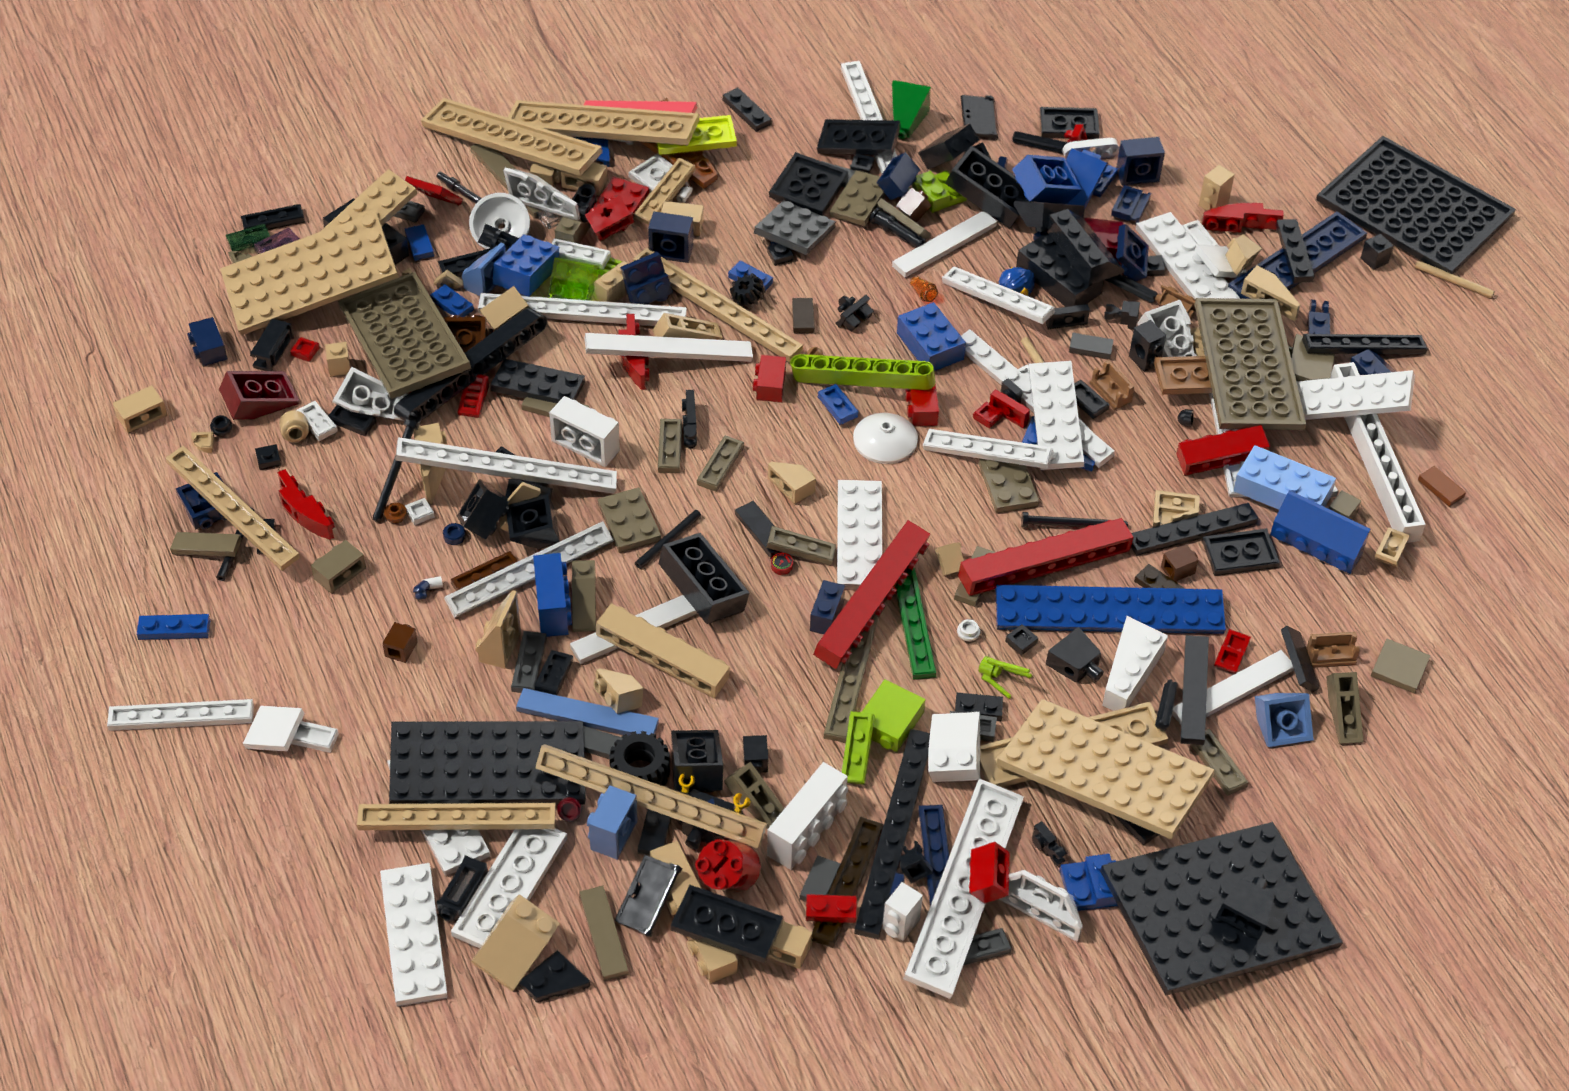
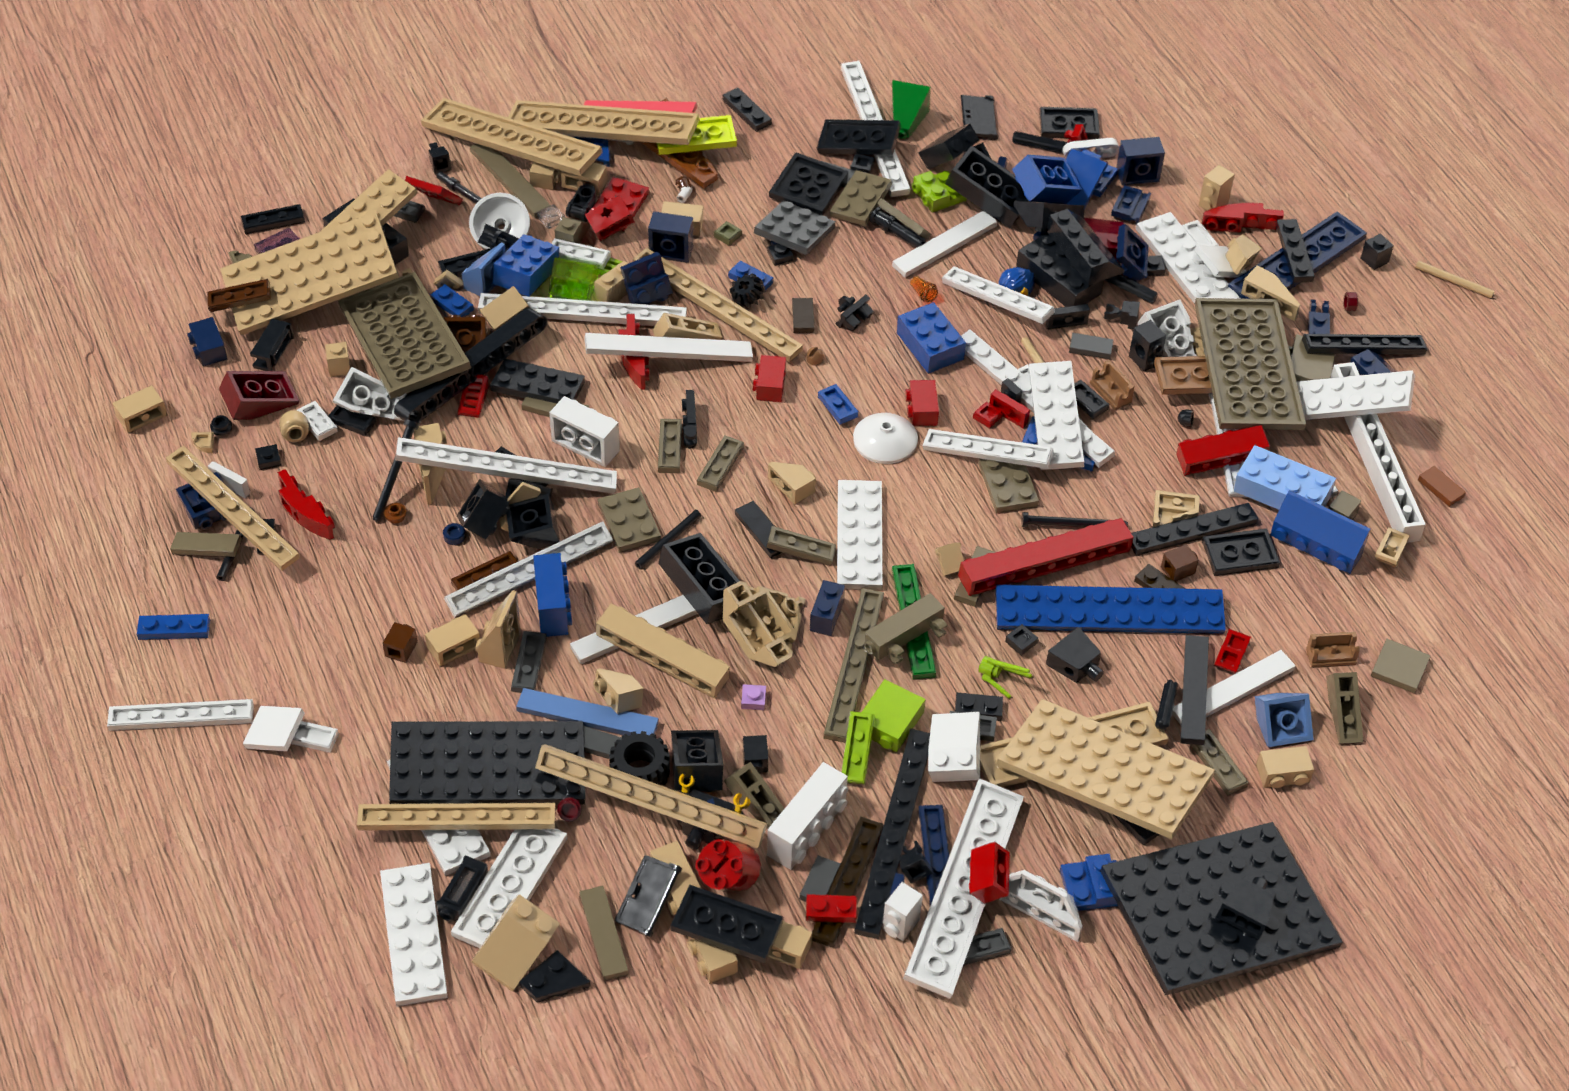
(231, 479): none -> white tile
(239, 295): none -> reddish brown tile
(247, 238): clear green plate -> none
(305, 349): red tile -> none
(338, 566): dark tan brick -> none
(419, 242): blue tile -> none
(419, 511): white tile -> none
(426, 584): arm -> none
(439, 158): none -> black piece
(452, 640): none -> tan brick
(539, 194): white wedge -> none
(554, 672): black plate -> none
(583, 595): dark tan slope -> none
(612, 821): medium blue brick -> none
(650, 172): white tile -> none
(653, 832): black tile -> none
(665, 190): tan tile -> none
(727, 233): none -> olive tile
(753, 697): none -> lavender plate
(762, 621): none -> tan wedge
(781, 563): tile -> none
(863, 371): lime beam -> none
(871, 595): red brick -> none
(898, 176): dark blue brick -> none
(905, 626): none -> dark tan brick
(914, 204): brick -> none
(968, 630): white plate -> none
(1046, 841): black plate -> none
(1134, 661): white wedge -> none
(1170, 295): medium nougat hinge -> none
(1285, 767): none -> tan brick
(1300, 658): black tile -> none
(1350, 301): none -> dark red tile
(1416, 205): black plate -> none

